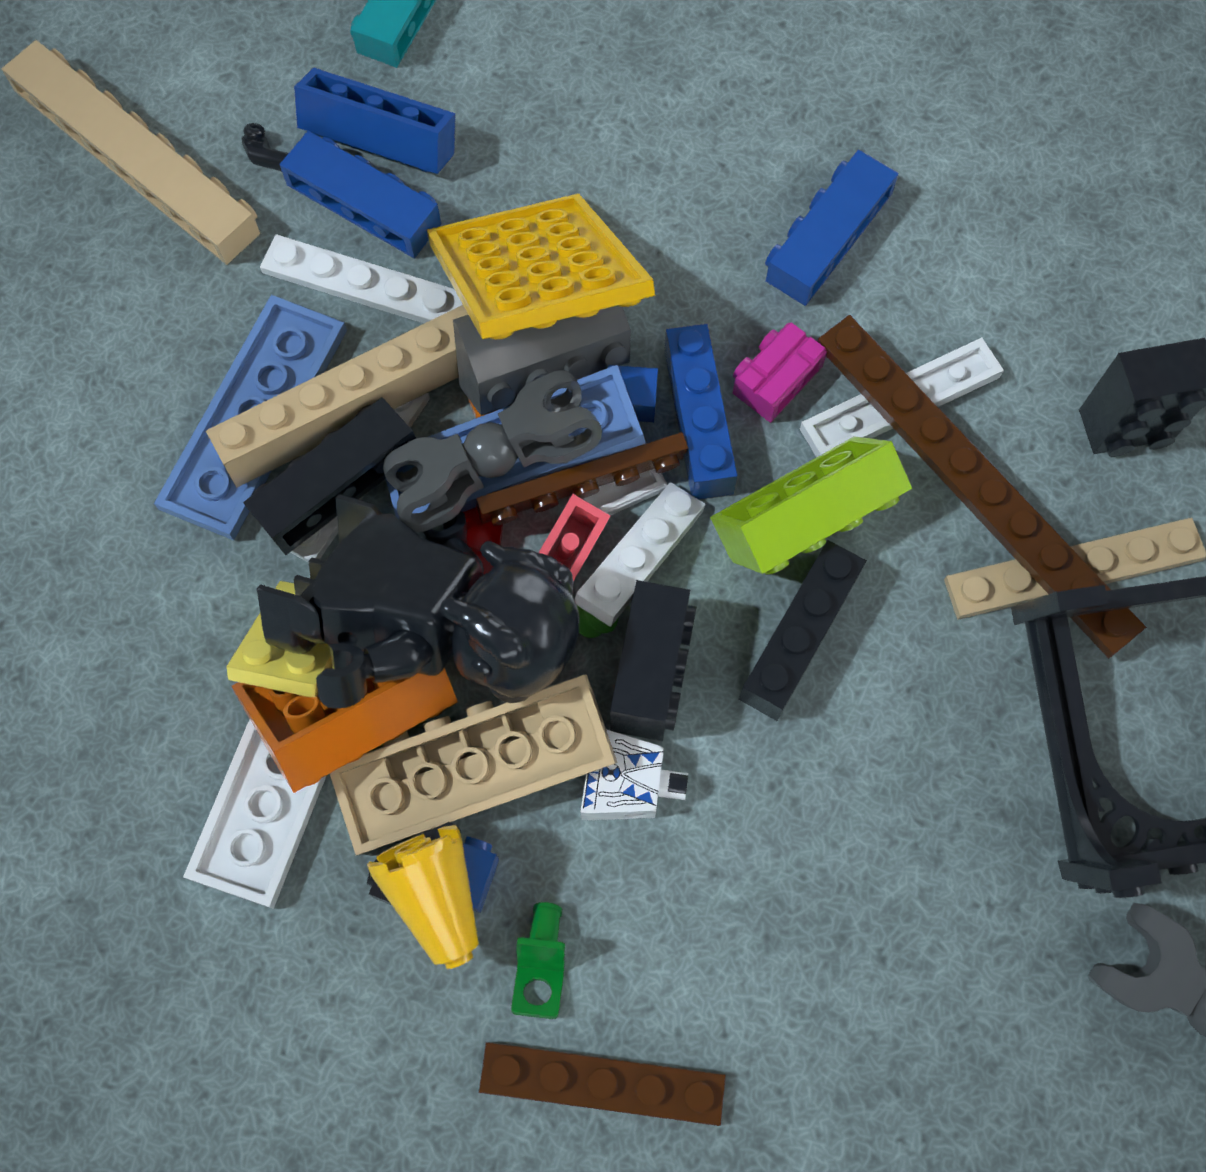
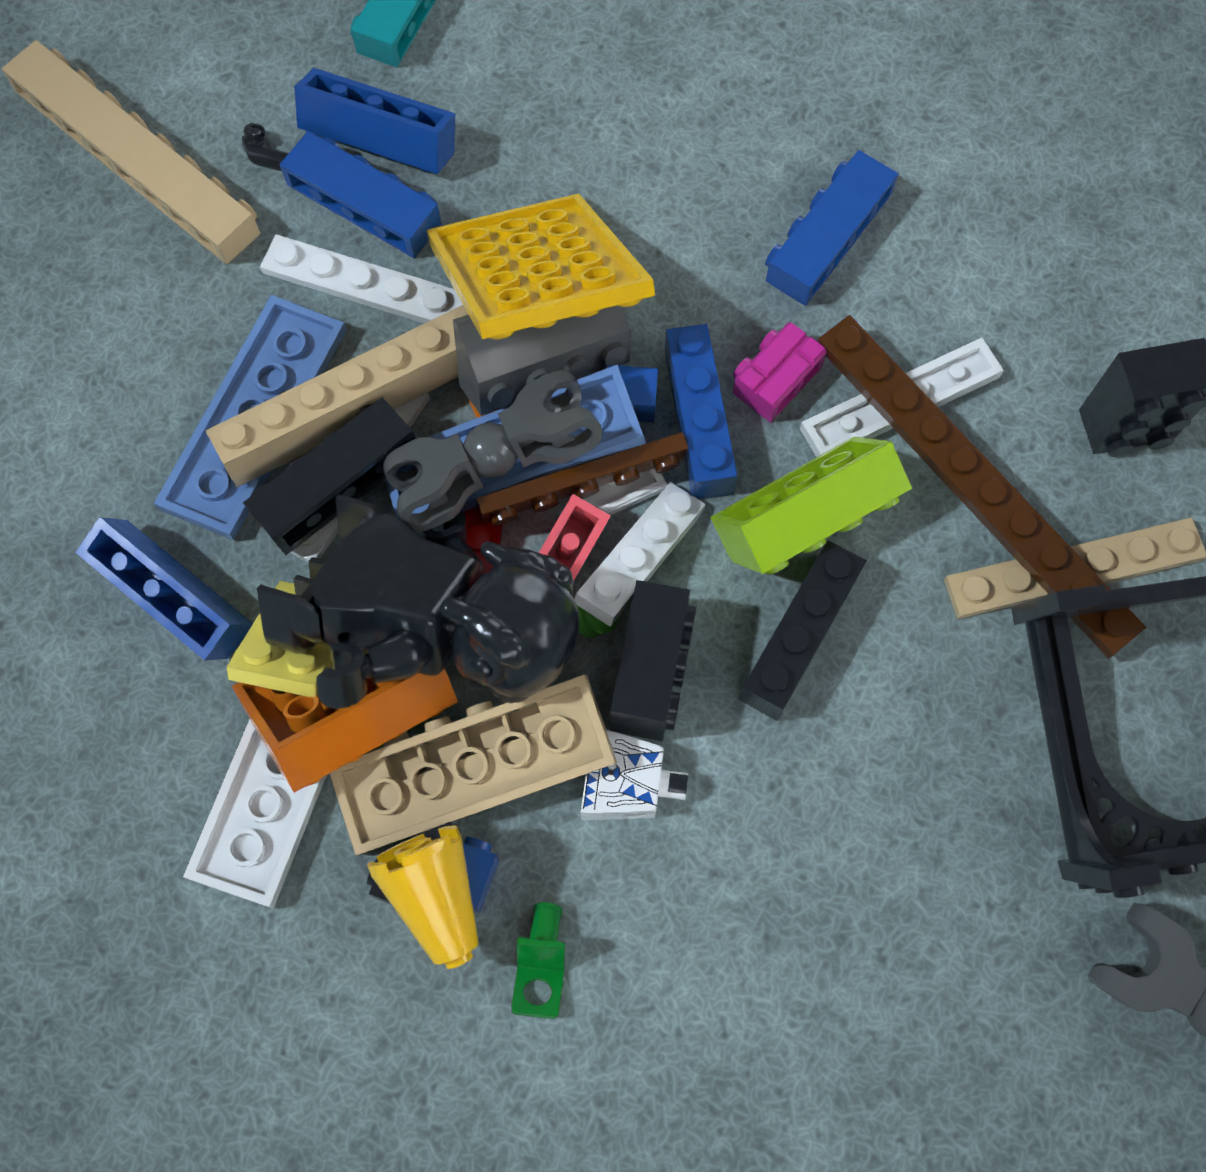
(164, 588): none -> blue brick
(602, 1084): reddish brown plate -> none

